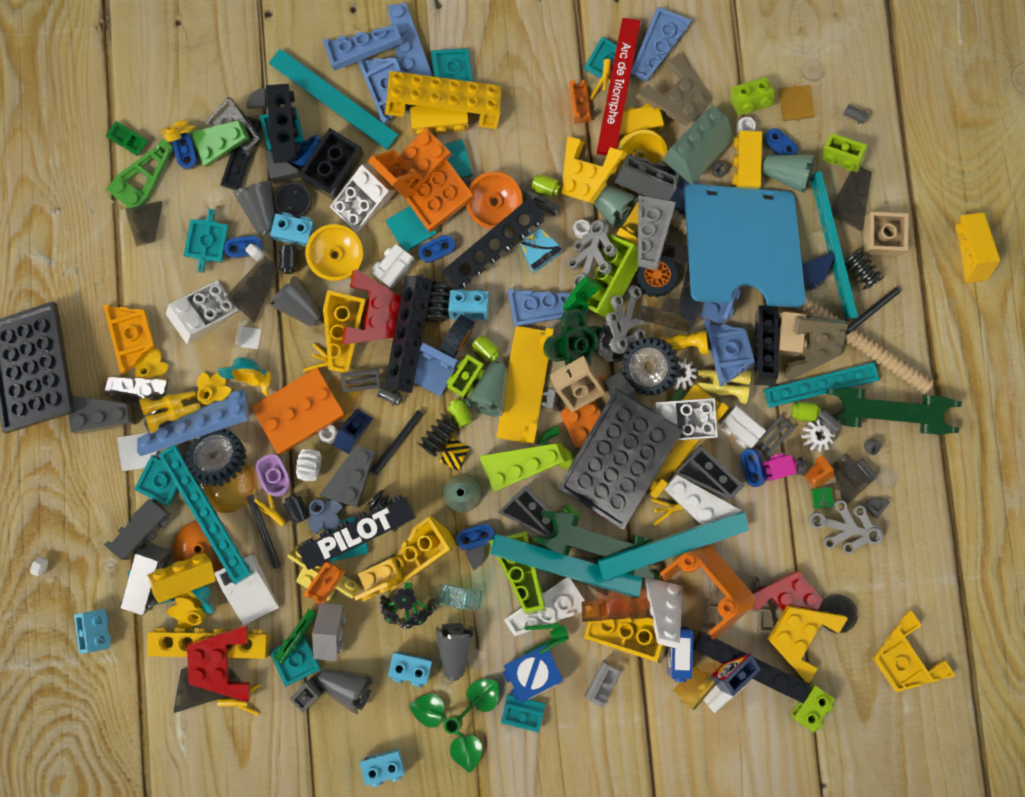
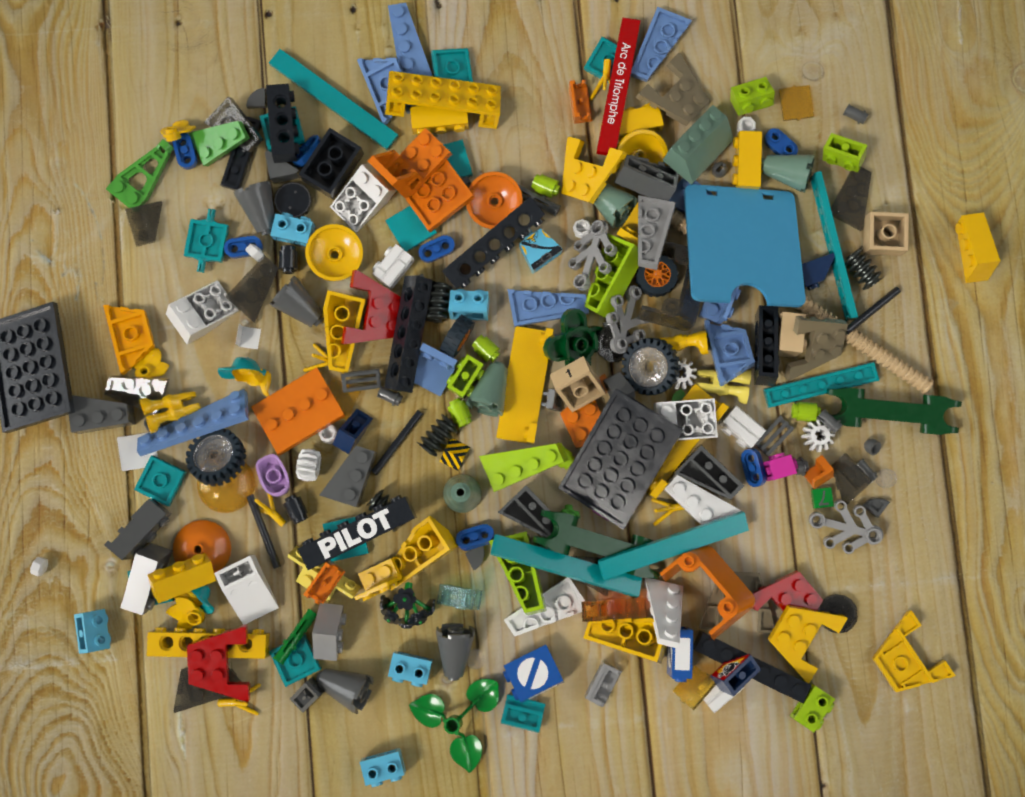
(126, 138): green slope -> none
(205, 515): teal tile -> none
(214, 385): yellow plate -> none
(325, 517): sand blue plate -> none
(356, 48): medium blue wing -> none
(548, 434): green arm -> none
(558, 635): green plant -> none
(581, 293): green slope -> none

